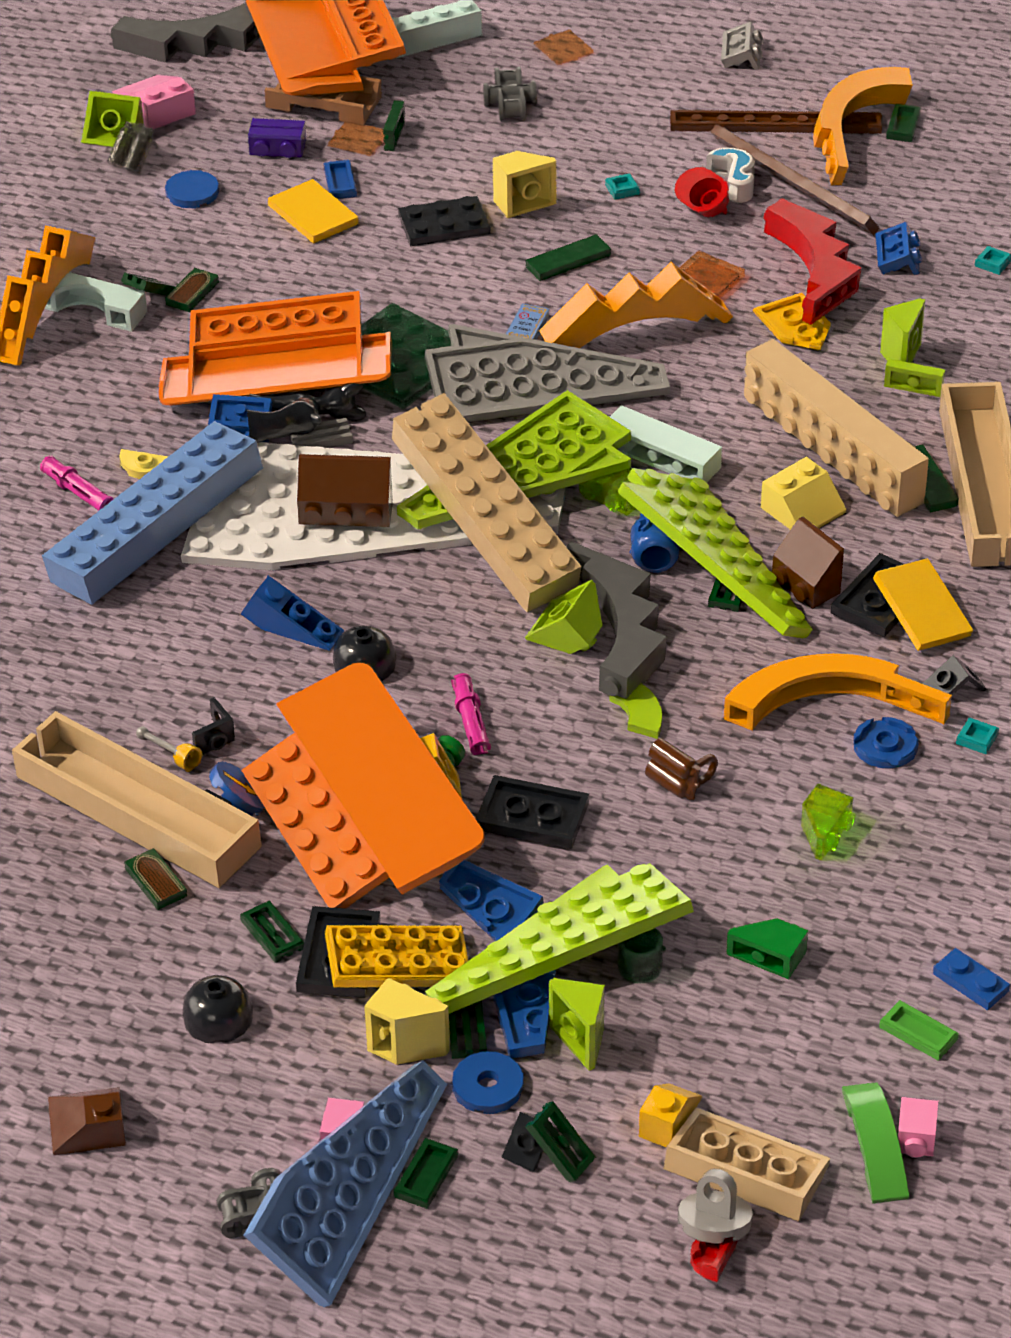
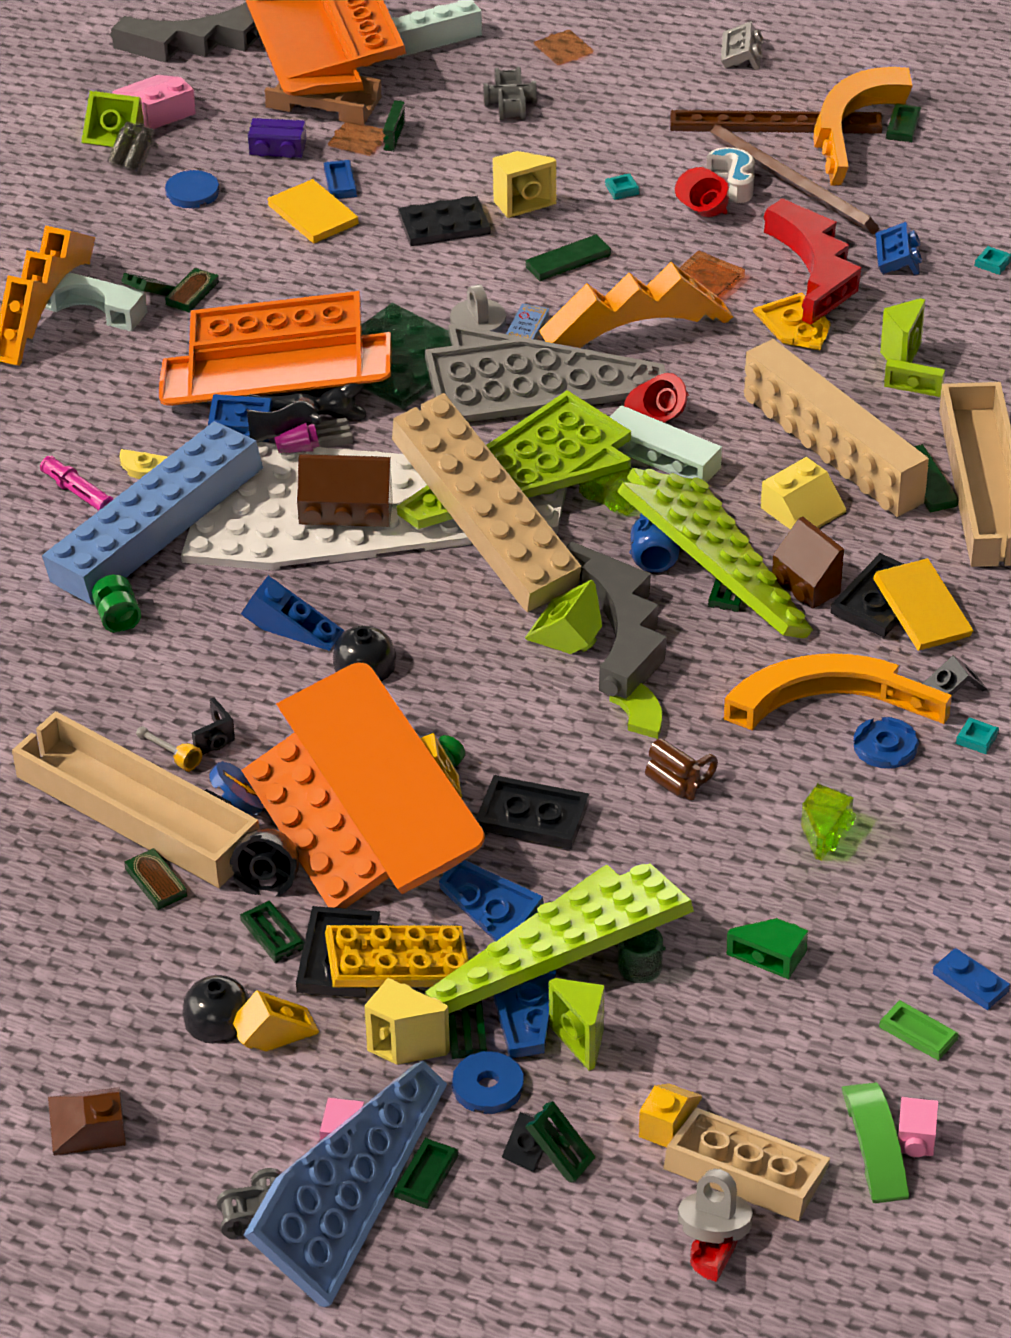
(116, 603): none -> green wheel
(261, 857): none -> black cylinder
(272, 1022): none -> yellow slope
(298, 439): none -> magenta cone
(468, 705): dark pink pin -> none
(479, 311): none -> light grey tile
(659, 398): none -> red piece

